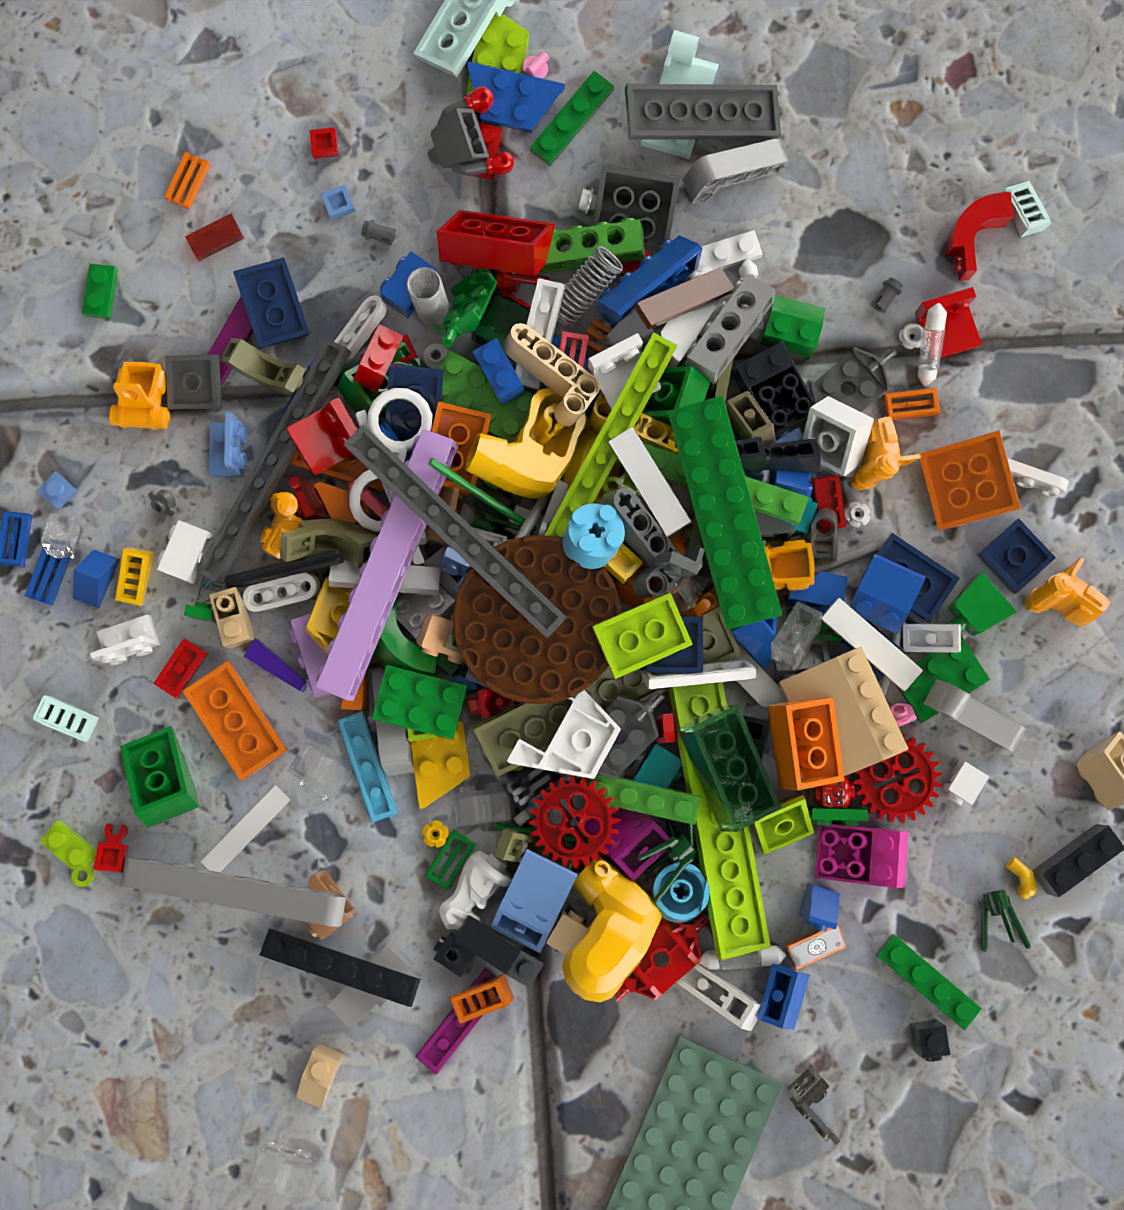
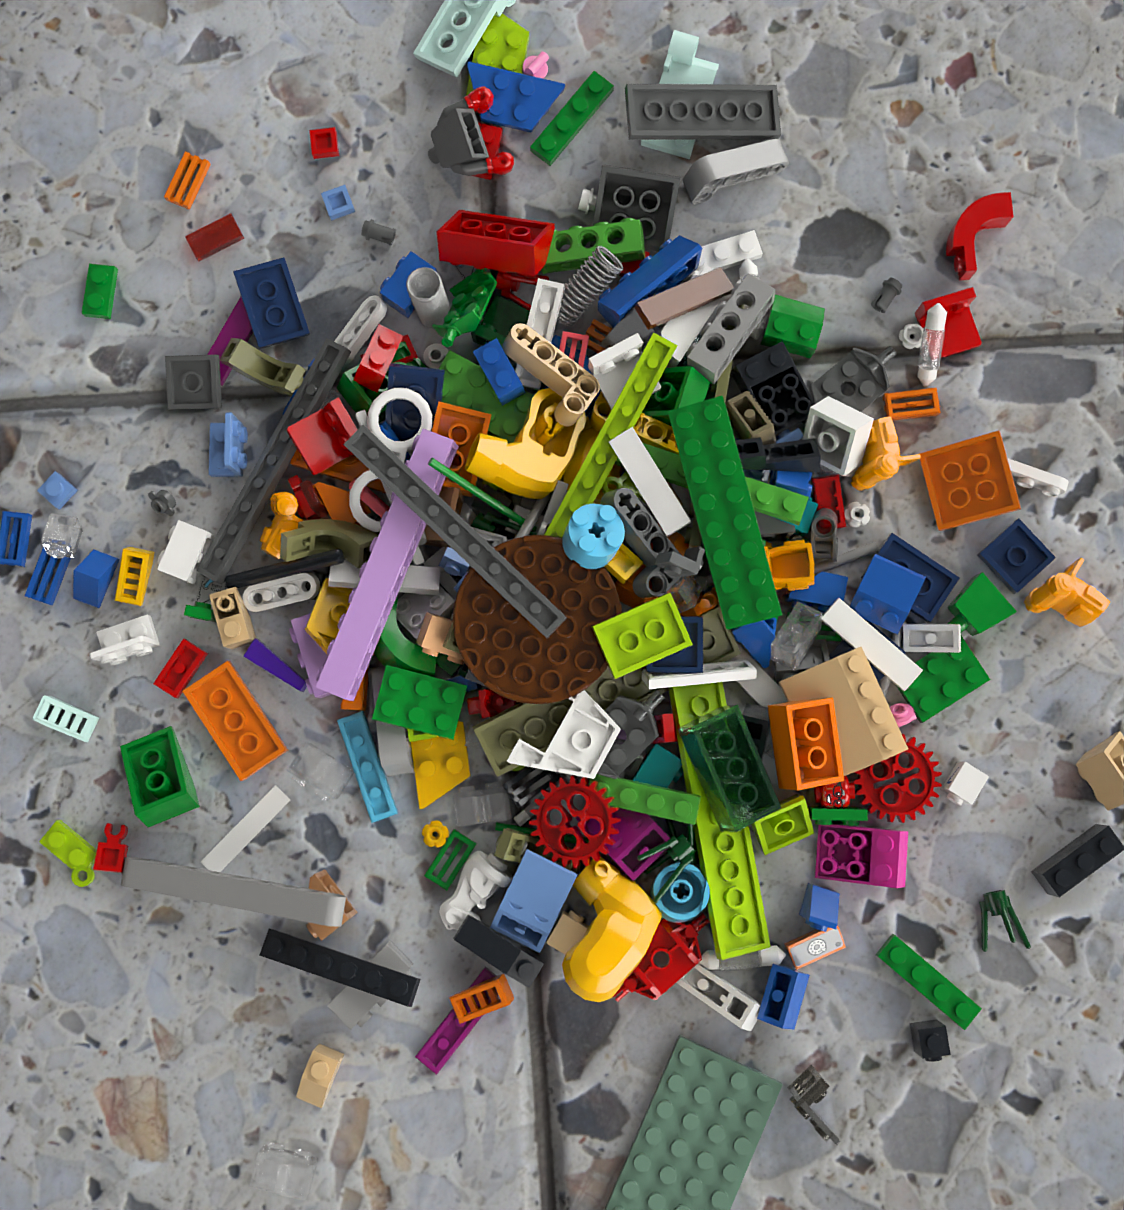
(139, 397): light orange piece -> none
(453, 955): black brick -> none
(974, 715): light grey beam -> none
(1026, 876): yellow arm -> none
(1038, 212): light aqua slope -> none

